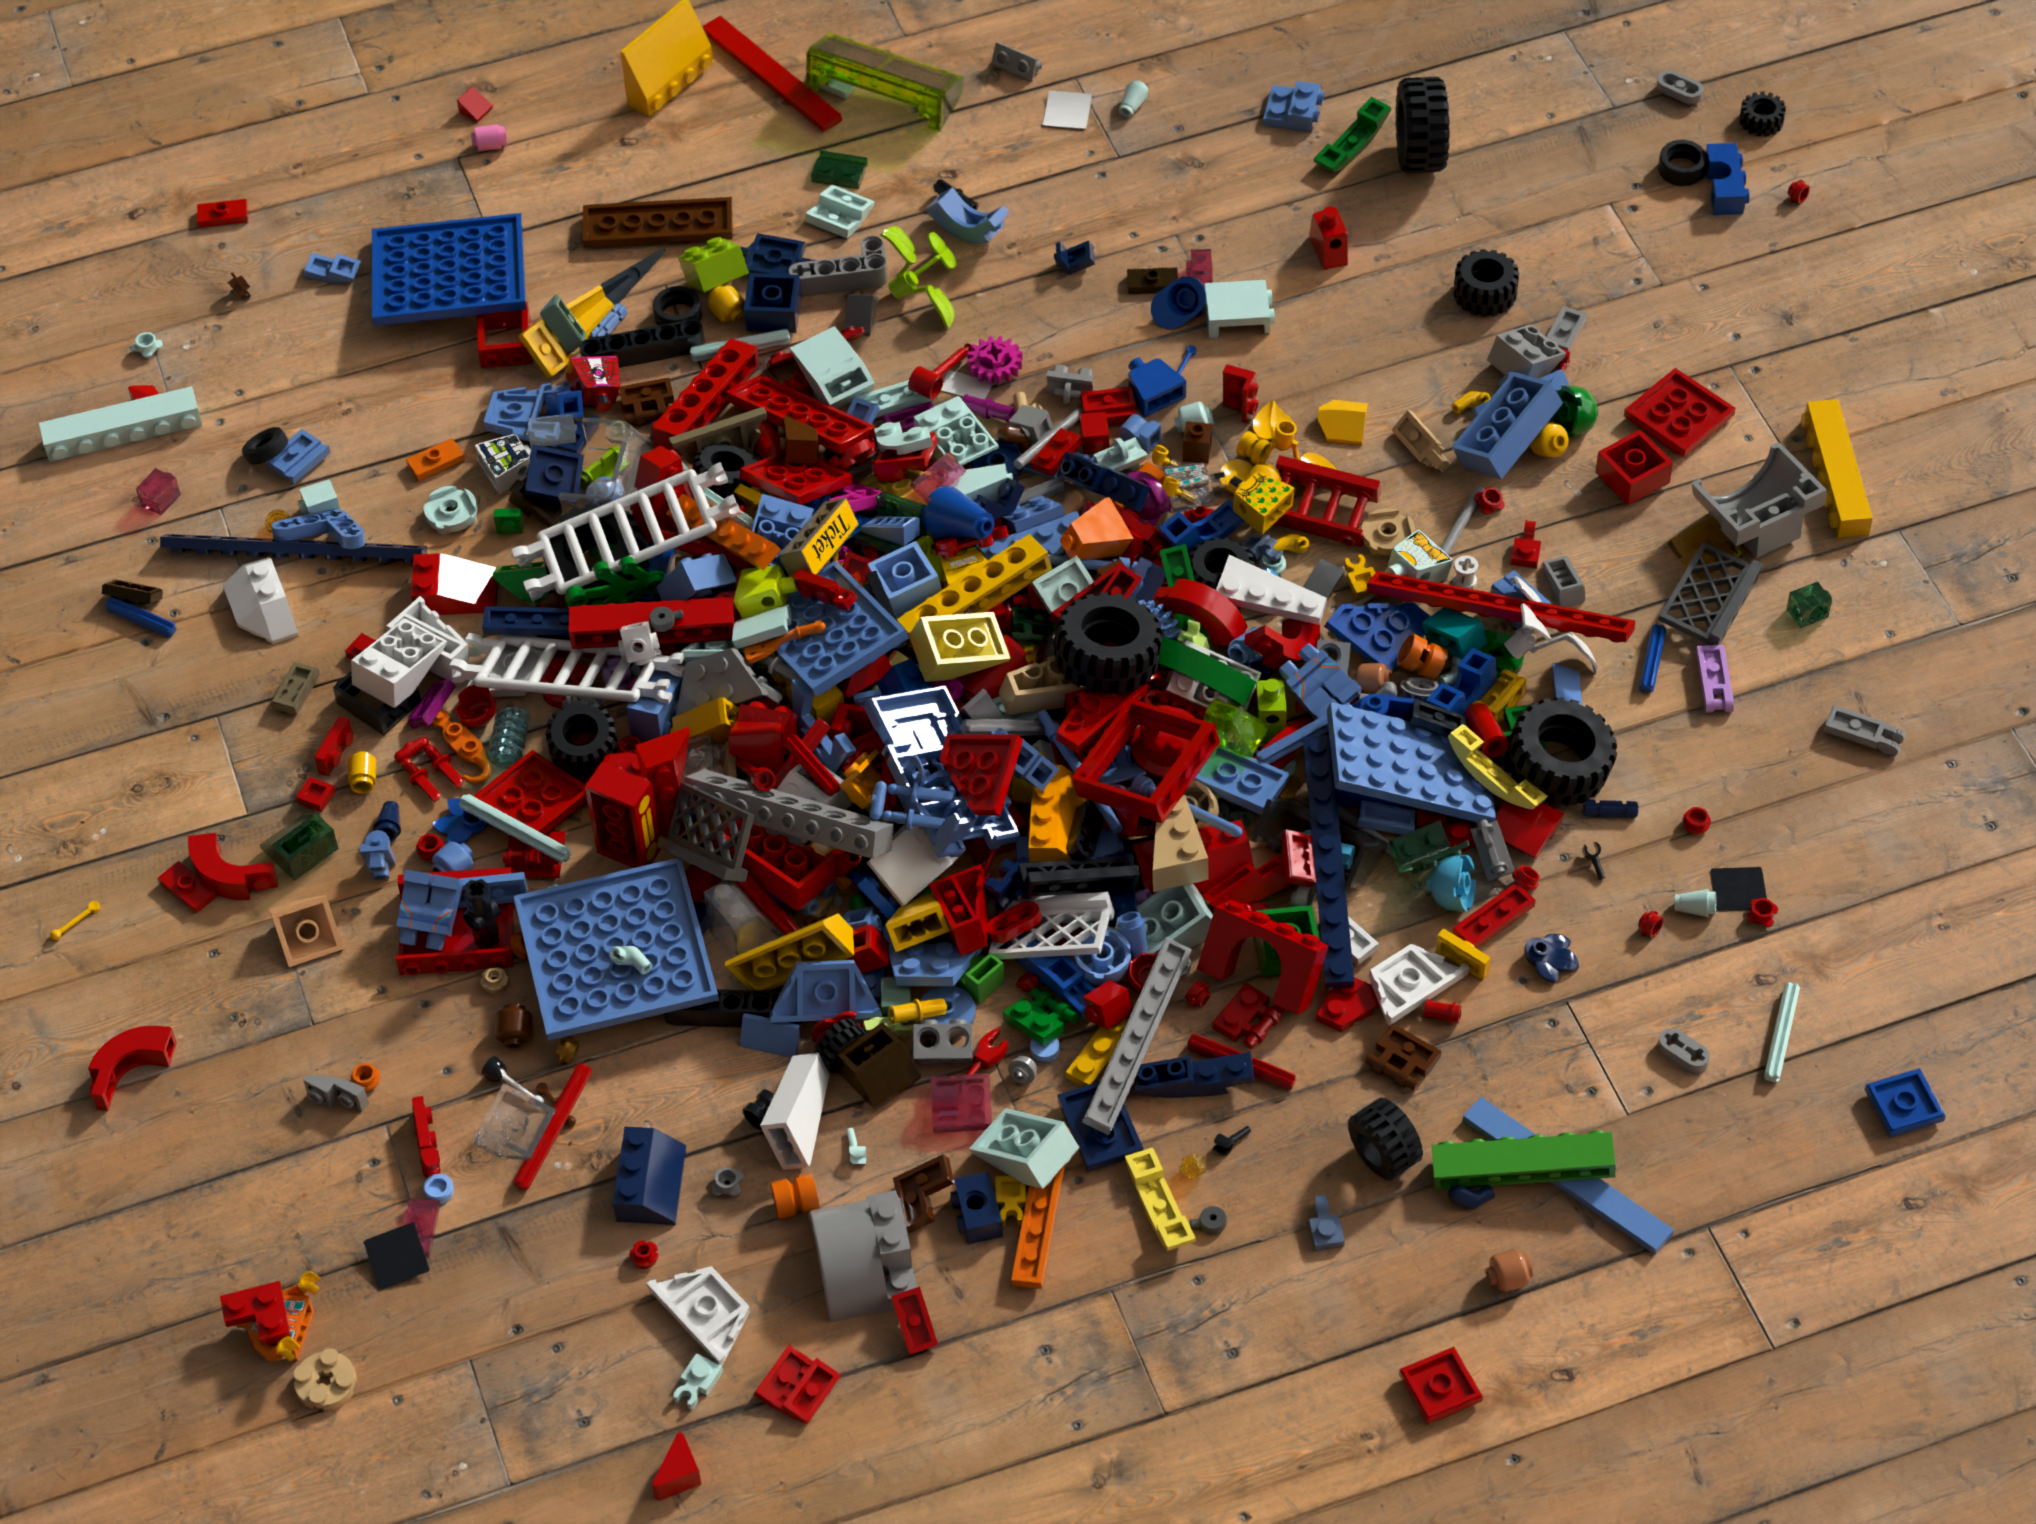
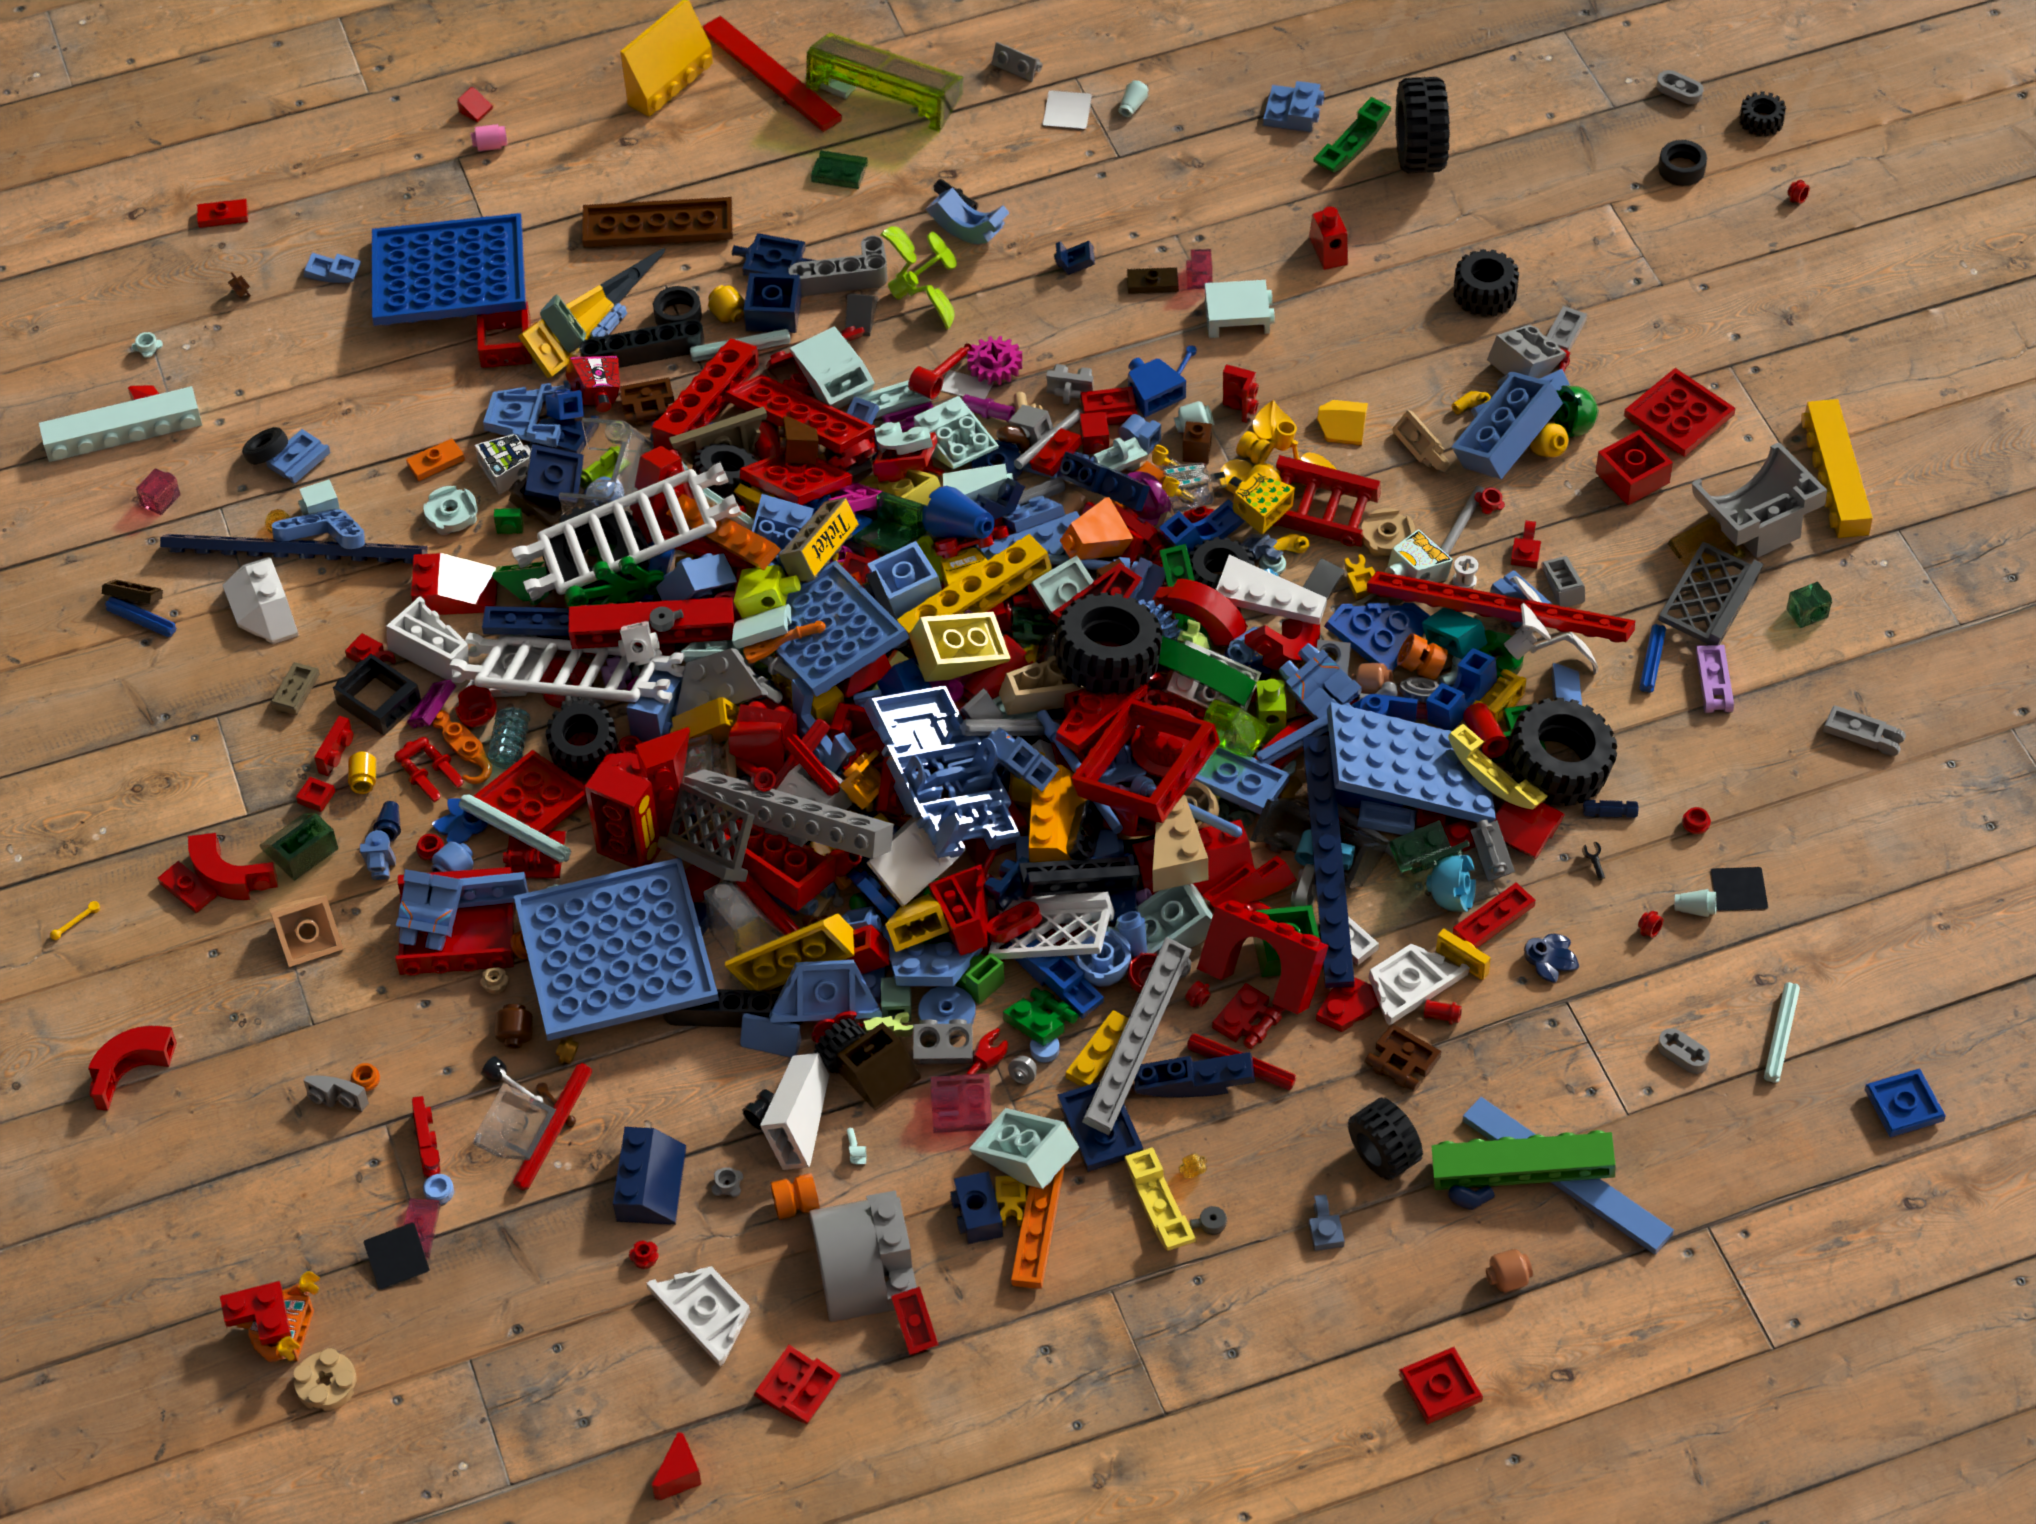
(396, 662): white slope -> none
(481, 913): black piece -> none
(551, 430): clear piece -> none
(630, 956): light aqua arm -> none
(698, 1378): light aqua plate -> none
(713, 264): lime brick -> none
(823, 589): red hinge -> none
(839, 211): light aqua slope -> none
(893, 528): medium blue slope -> none
(914, 792): medium blue piece -> none
(916, 1187): reddish brown plate -> none
(917, 1010): yellow axle -> none
(942, 473): clear pink plate -> none
(982, 768): red plate -> none
(1027, 981): red piece -> none
(1107, 1004): red brick -> none
(1178, 302): blue piece -> none
(1225, 1145): black hand -> none
(1298, 858): red plate -> none
(1433, 718): black panel -> none
(1526, 877): red plate -> none
(1729, 181): blue arch -> none
(1764, 906): red plate -> none

